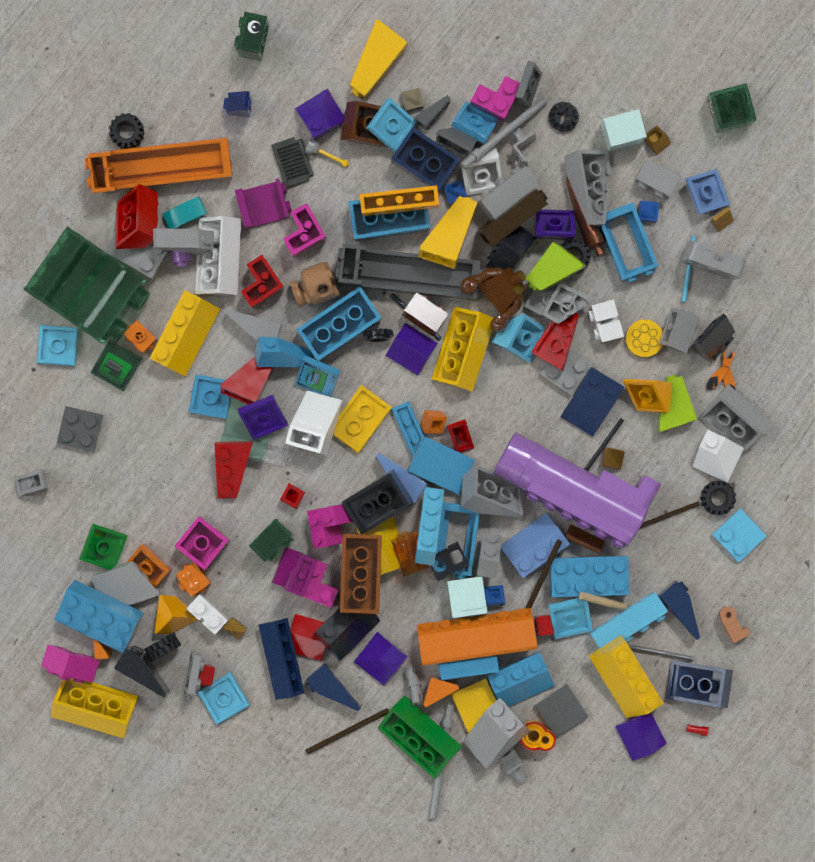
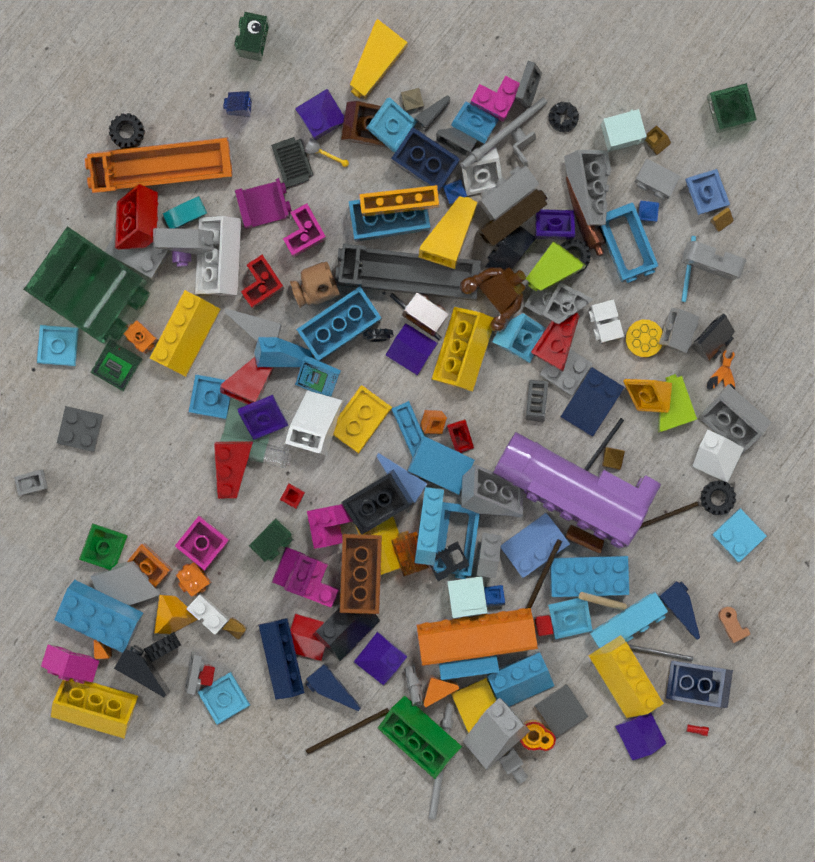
(537, 416): none -> dark grey slope

